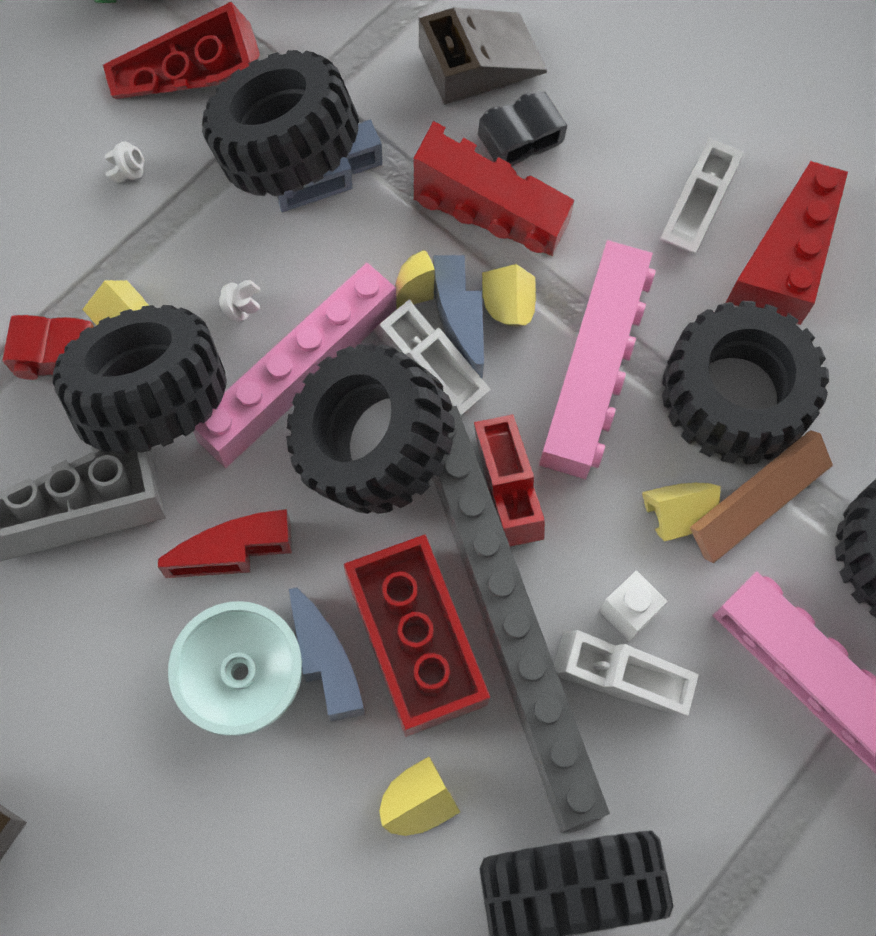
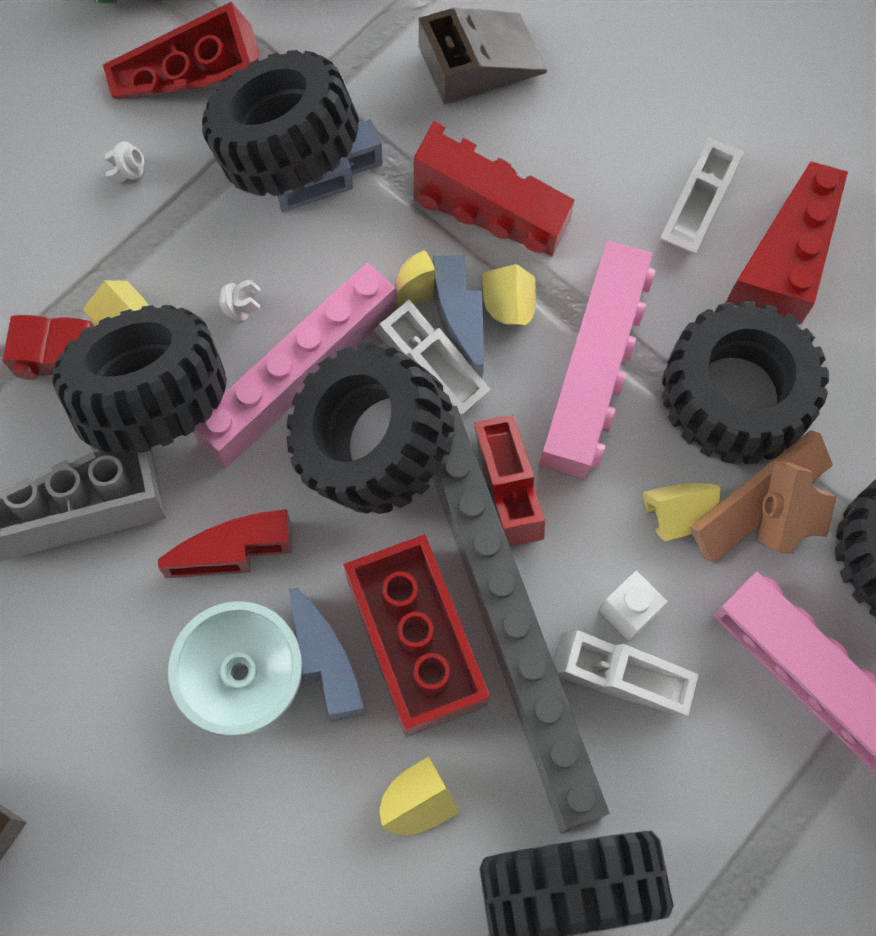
(522, 128): black brick -> none
(793, 509): none -> nougat brick

